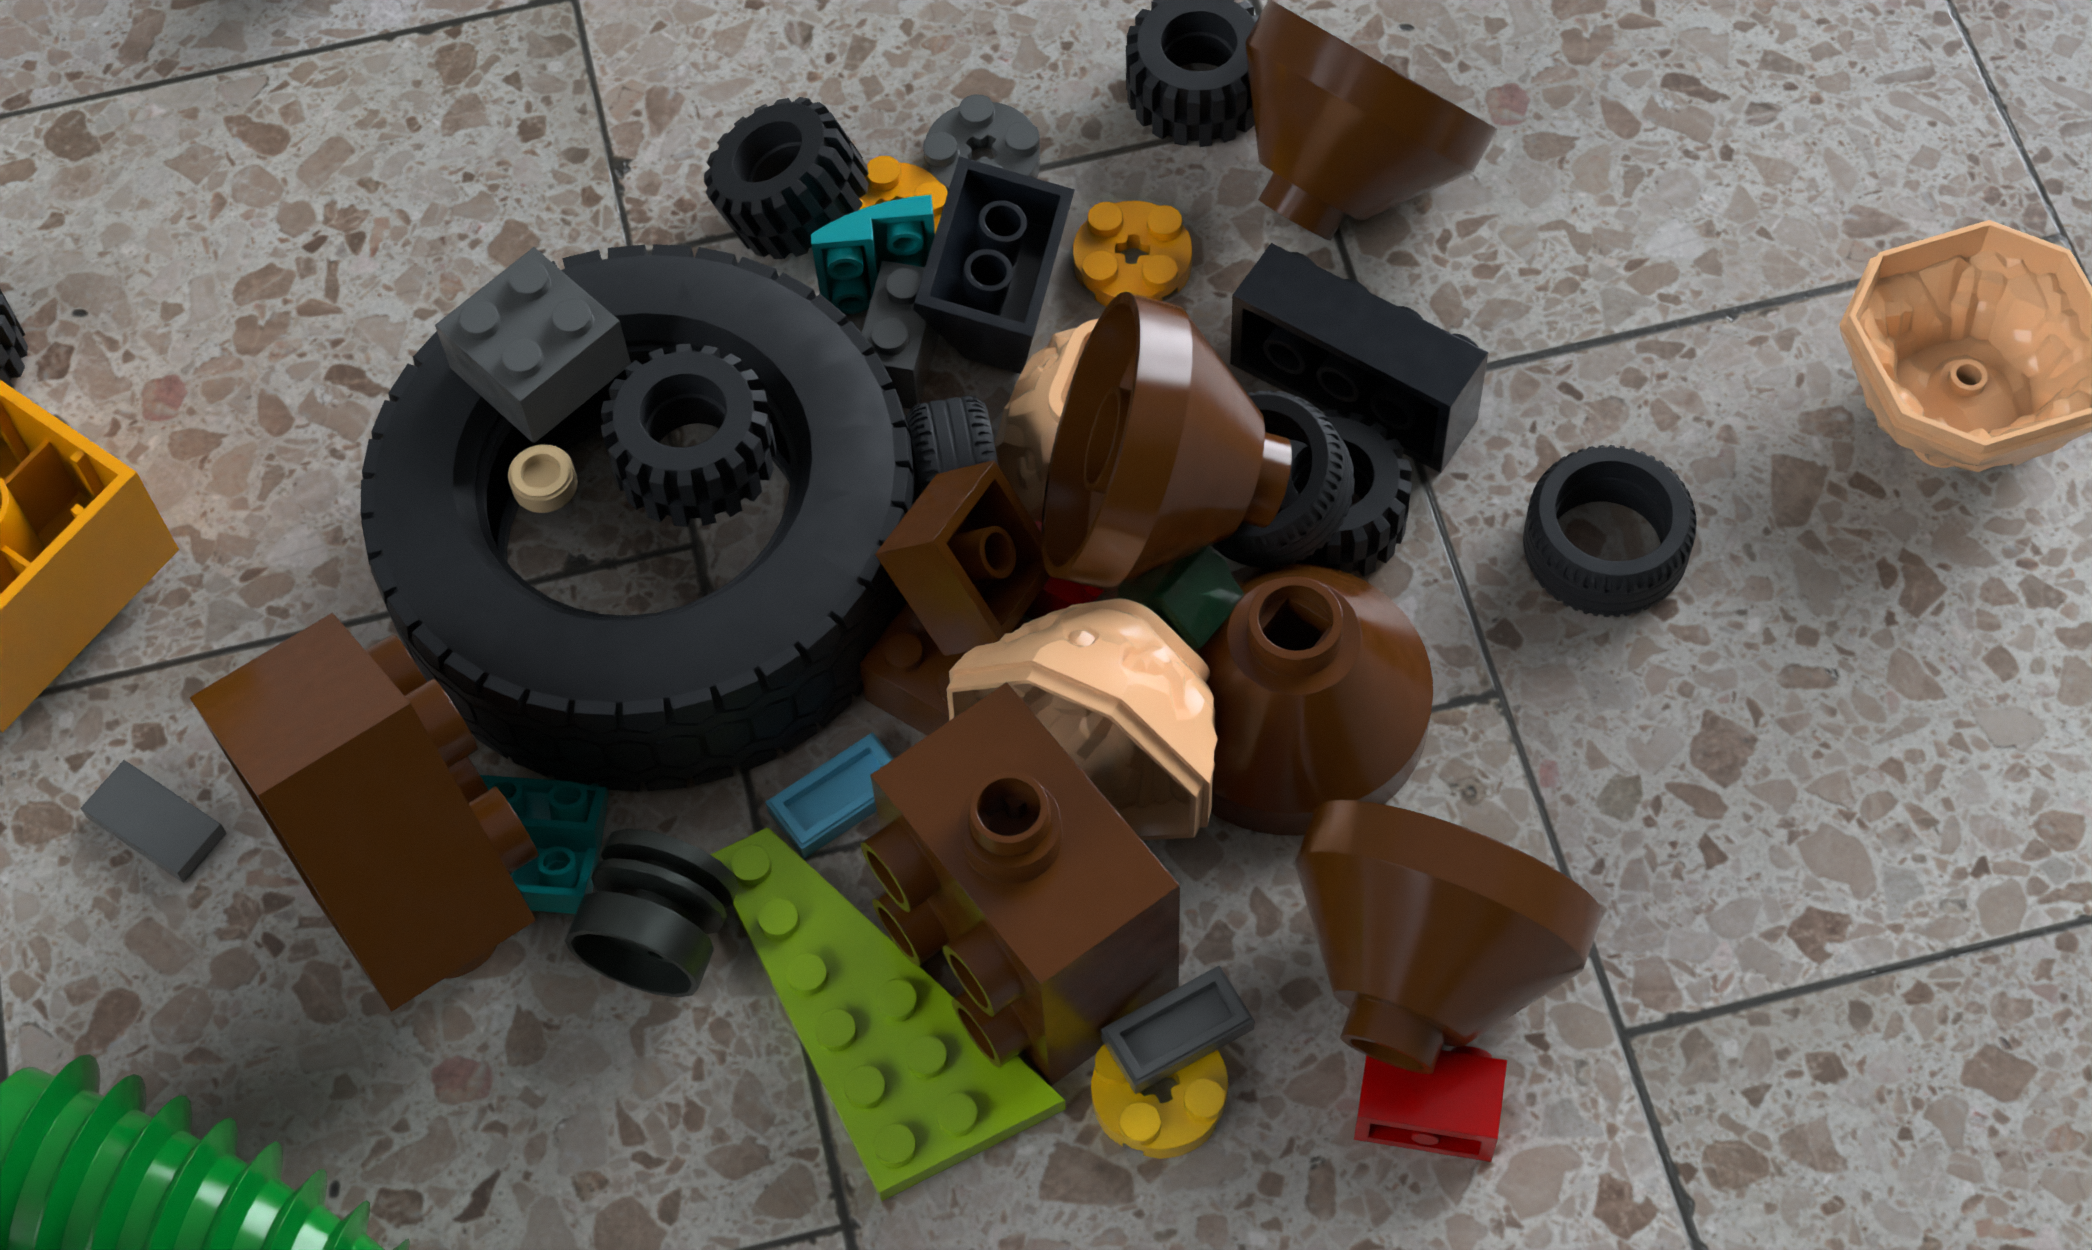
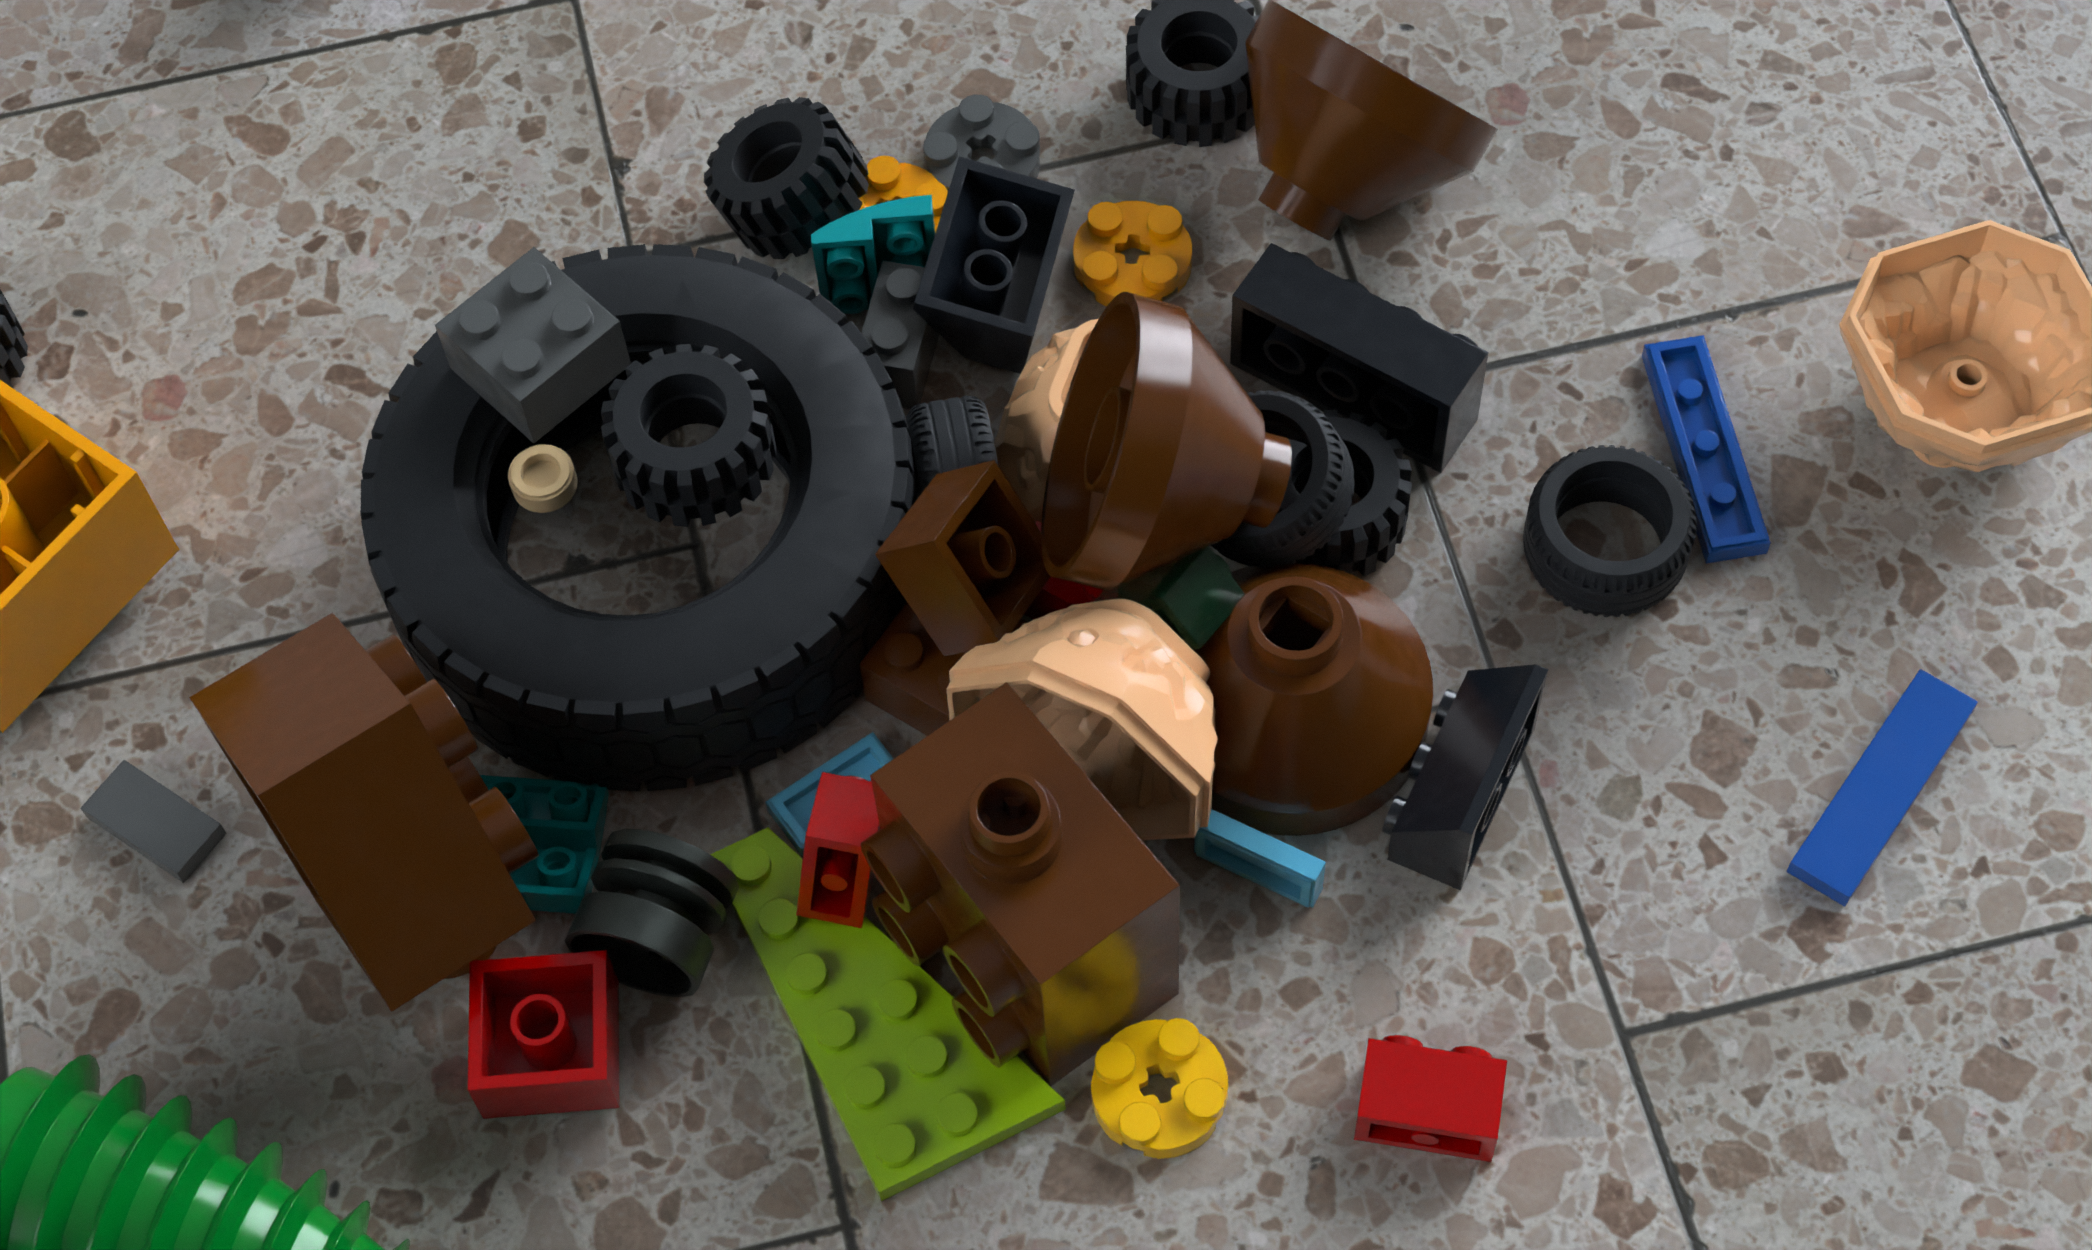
(543, 1034): none -> red brick
(834, 870): none -> red brick
(1177, 1029): dark grey tile -> none
(1261, 859): none -> medium azure tile
(1434, 928): reddish brown cone -> none
(1464, 771): none -> black slope
(1705, 449): none -> blue tile
(1882, 787): none -> blue tile

